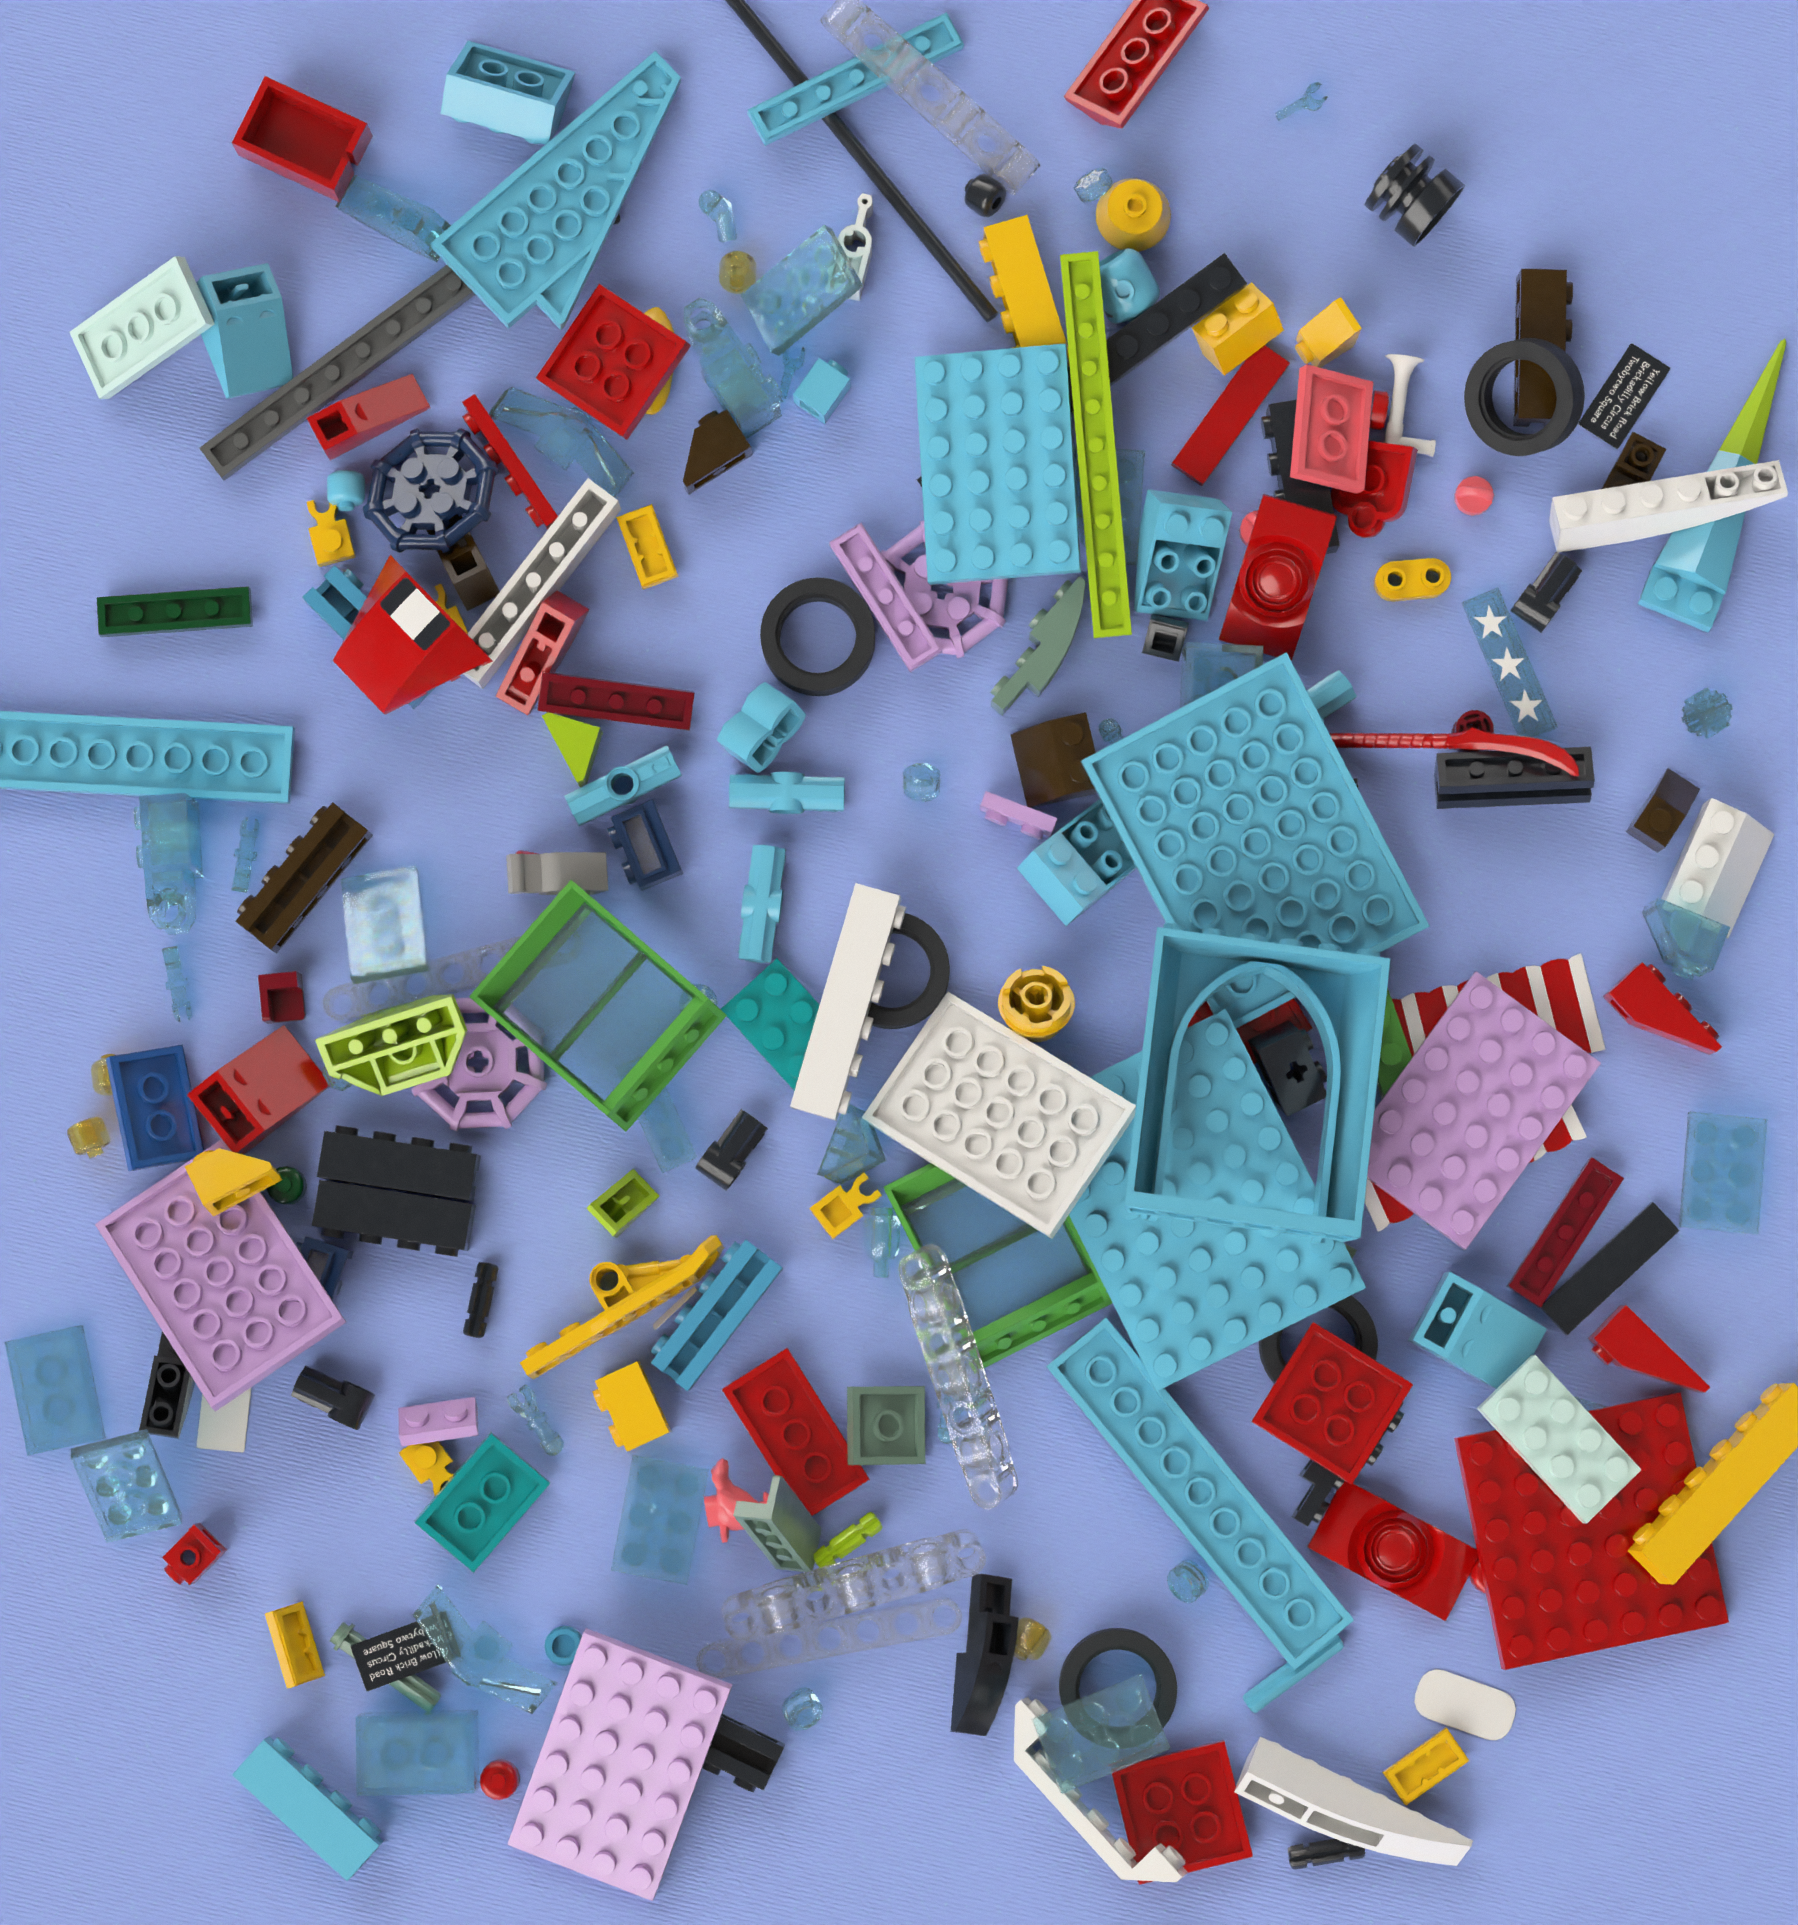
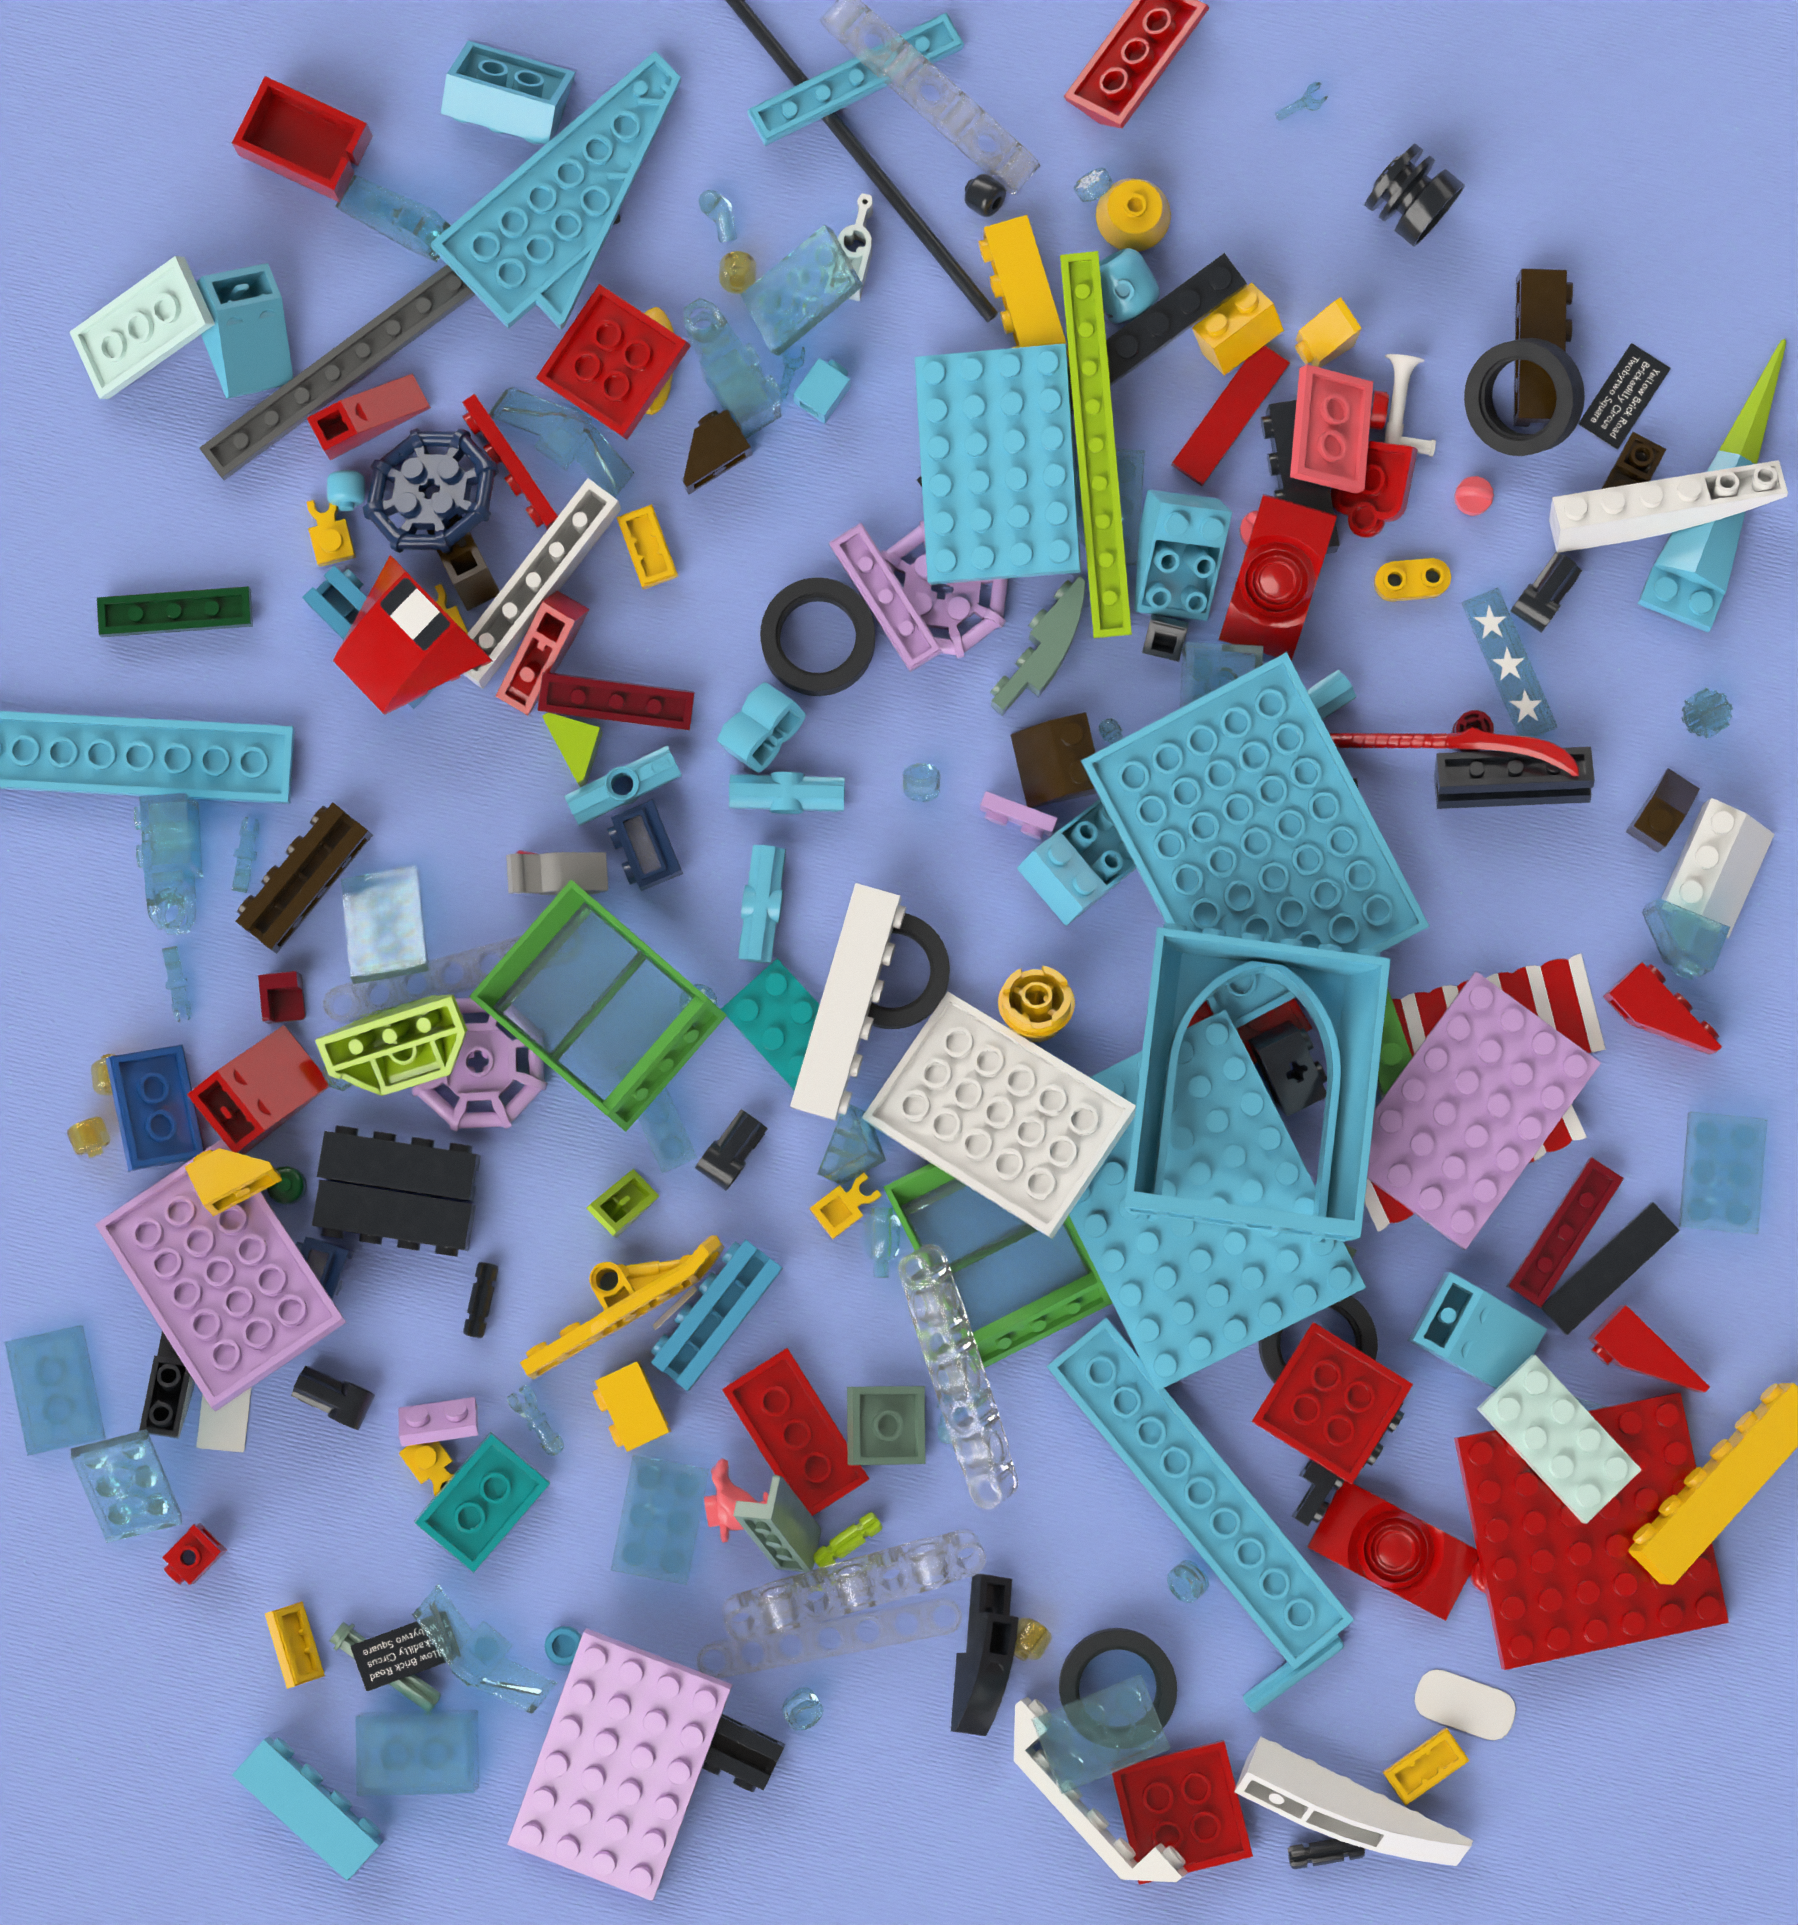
(499, 1779): red piece -> none

